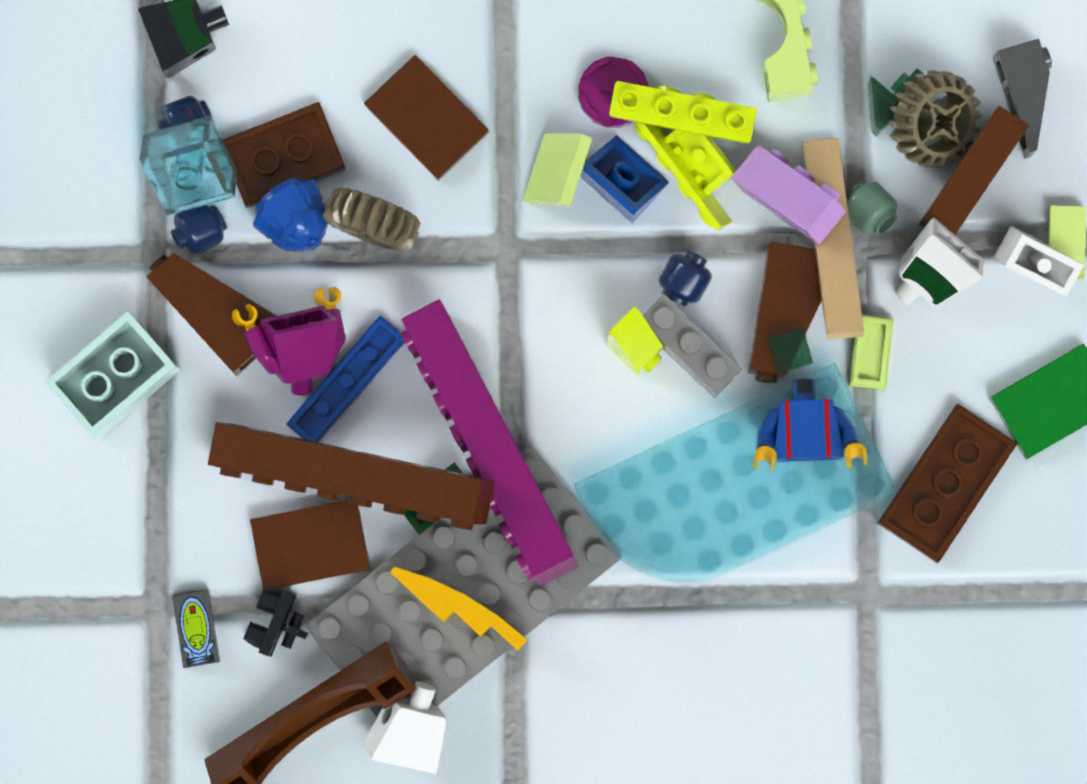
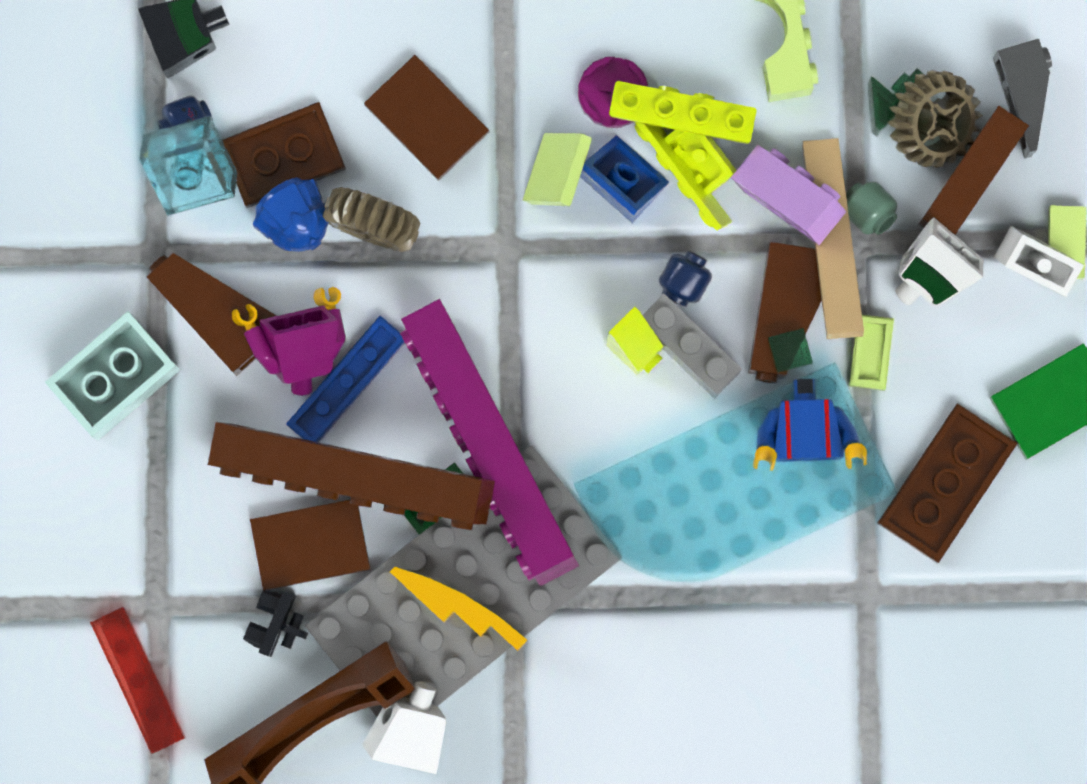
(138, 680): none -> clear red tile
(196, 629): tile -> none
(199, 228): dark blue head -> none

